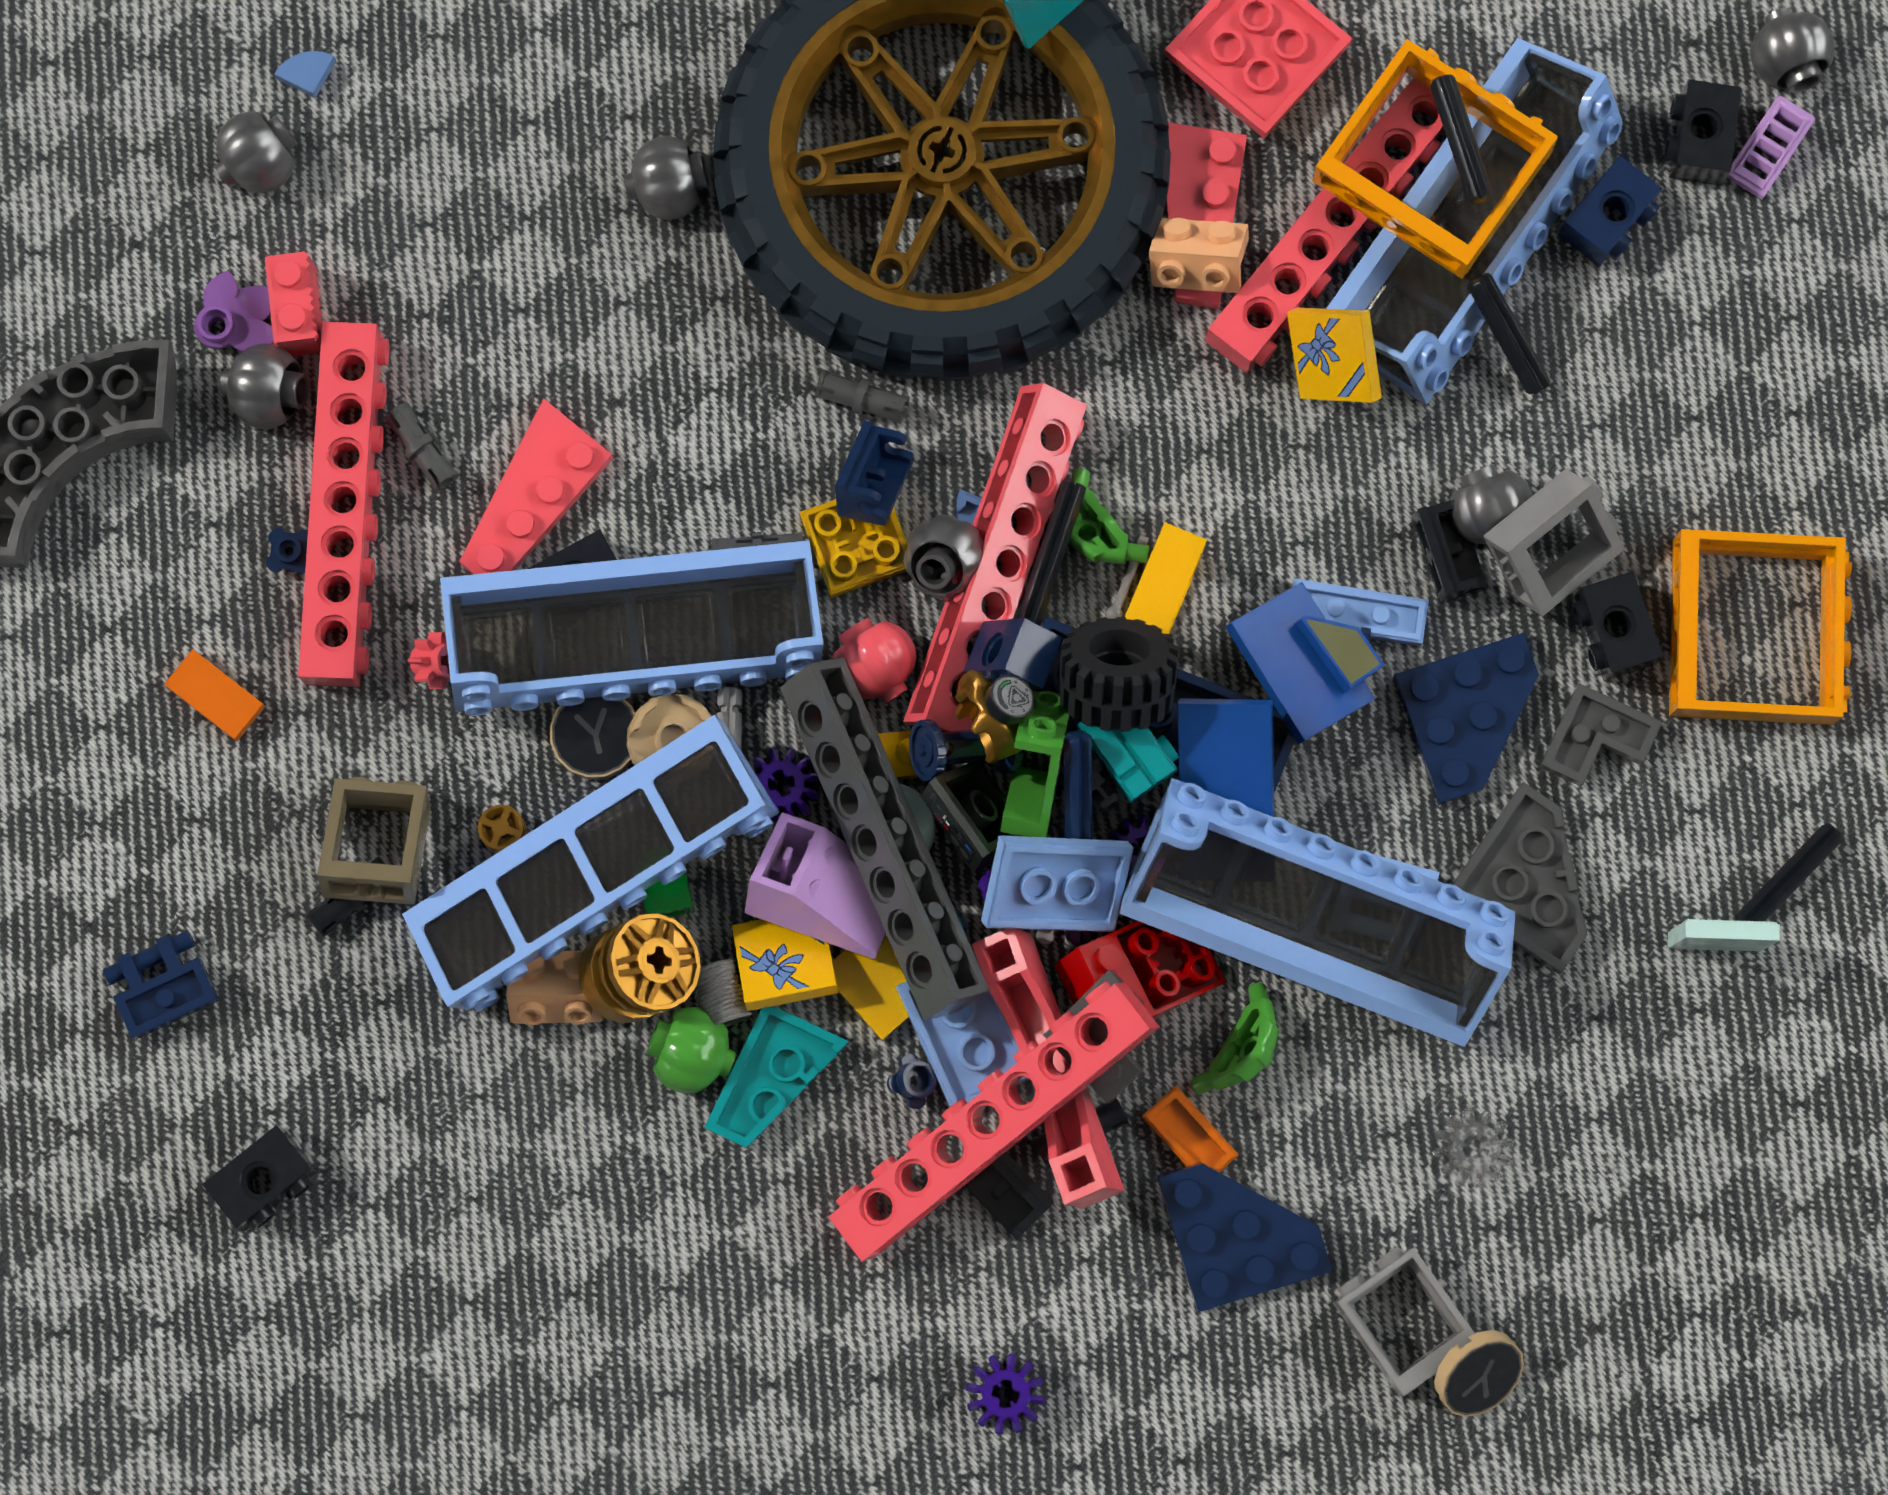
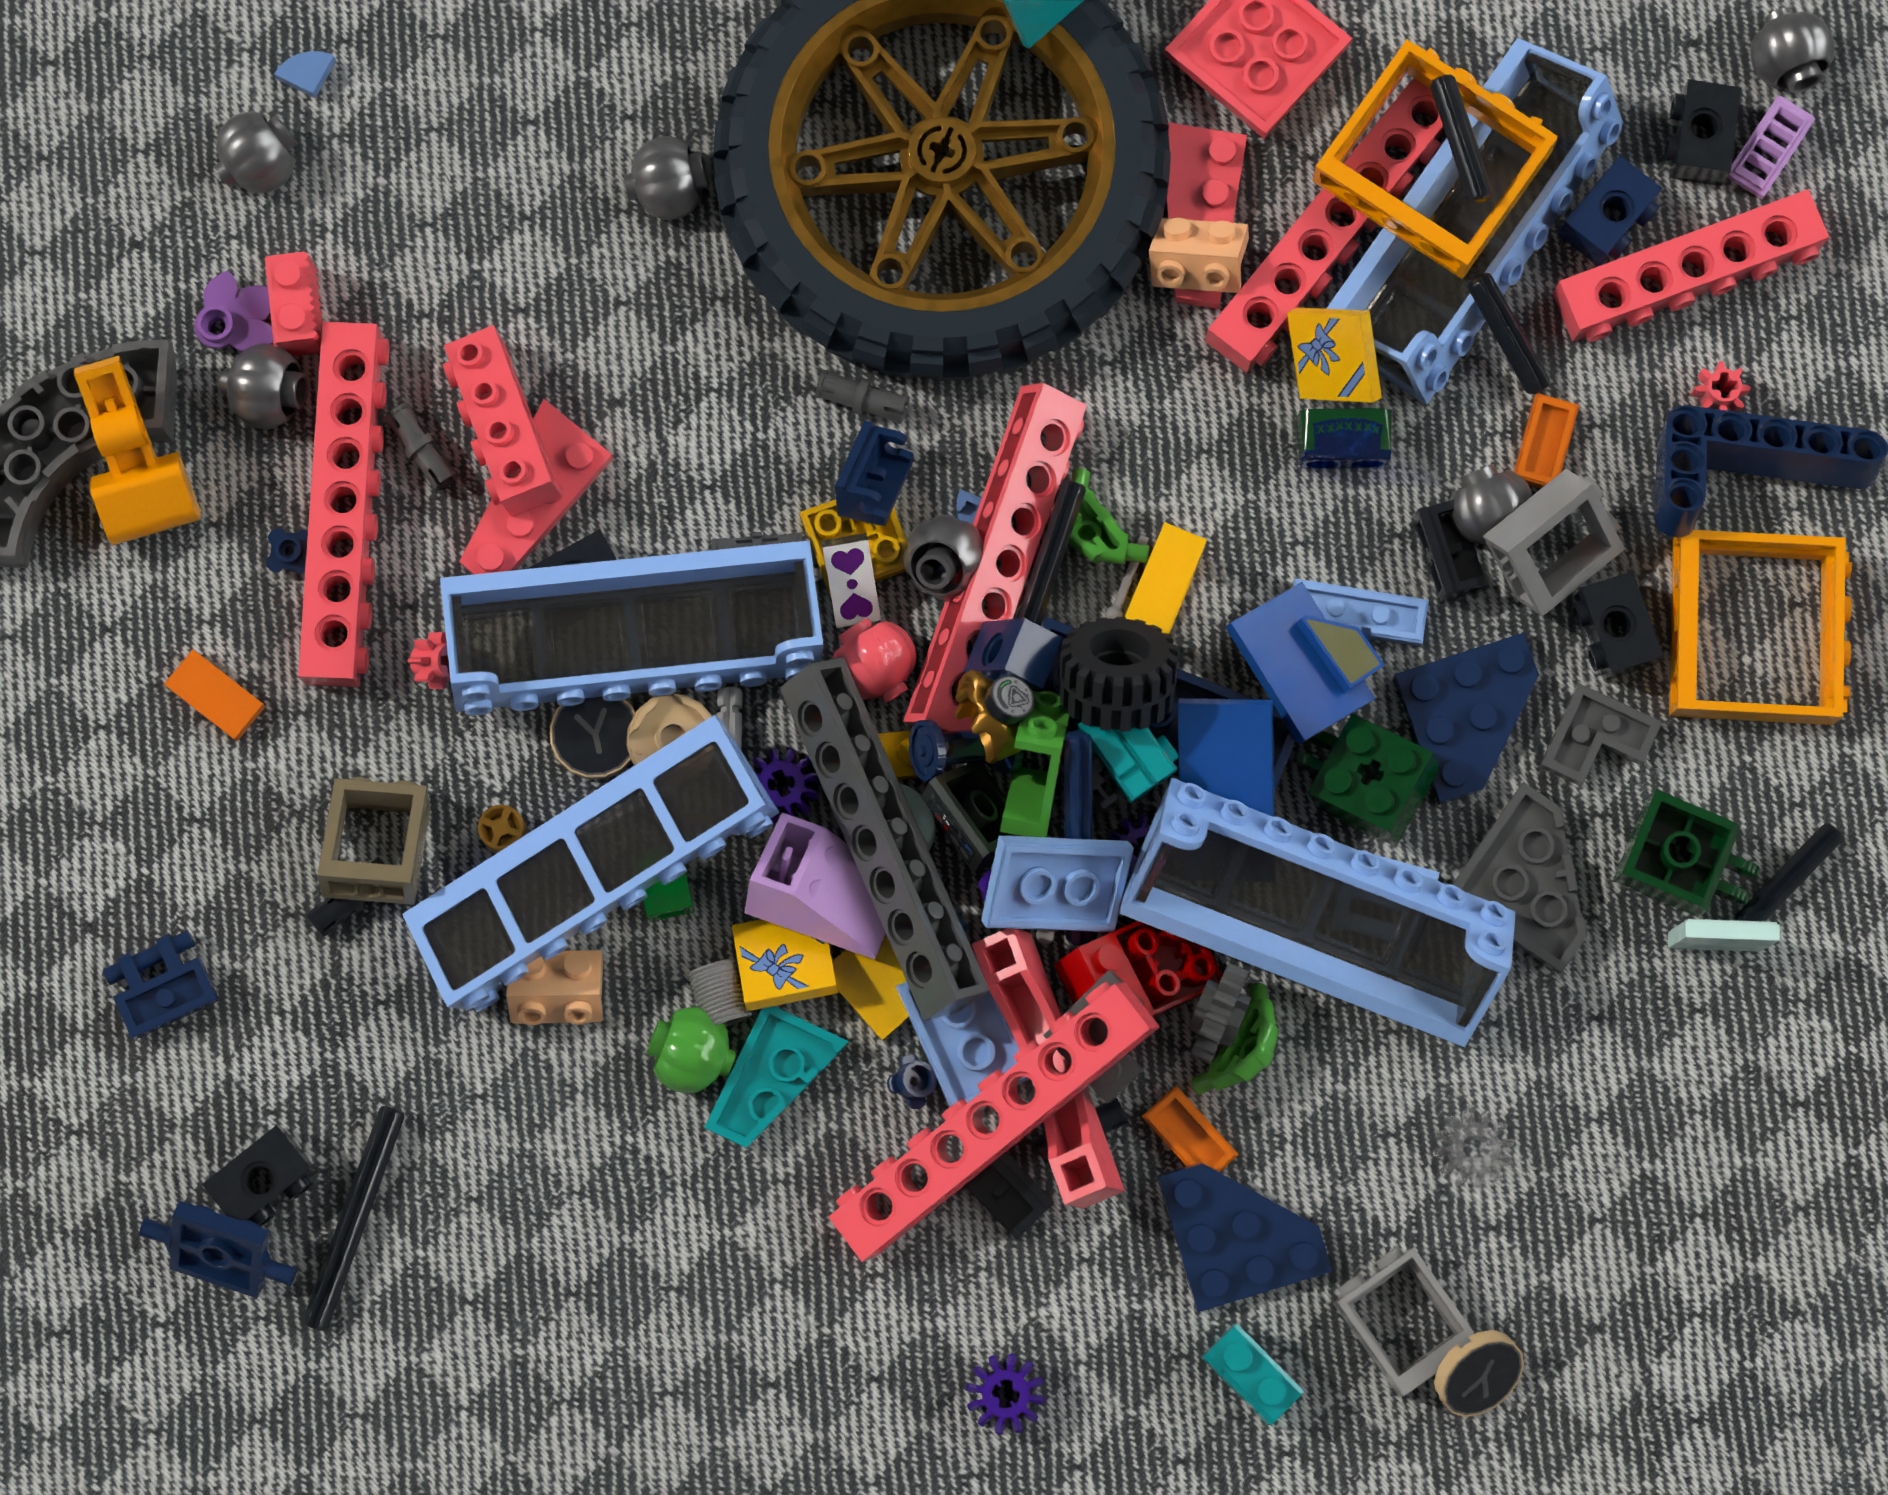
(140, 490): none -> light orange plate
(218, 1249): none -> dark blue plate
(353, 1218): none -> black axle
(501, 420): none -> coral brick
(639, 968): pearl gold wheel -> none
(851, 579): none -> tile
(1219, 1013): none -> dark grey gear
(1252, 1374): none -> teal brick
(1344, 438): none -> clear blue piece
(1357, 755): none -> dark green hinge
(1545, 440): none -> orange tile
(1704, 844): none -> dark green hinge
(1729, 383): none -> coral gear
(1757, 446): none -> dark blue beam
(1791, 217): none -> coral brick

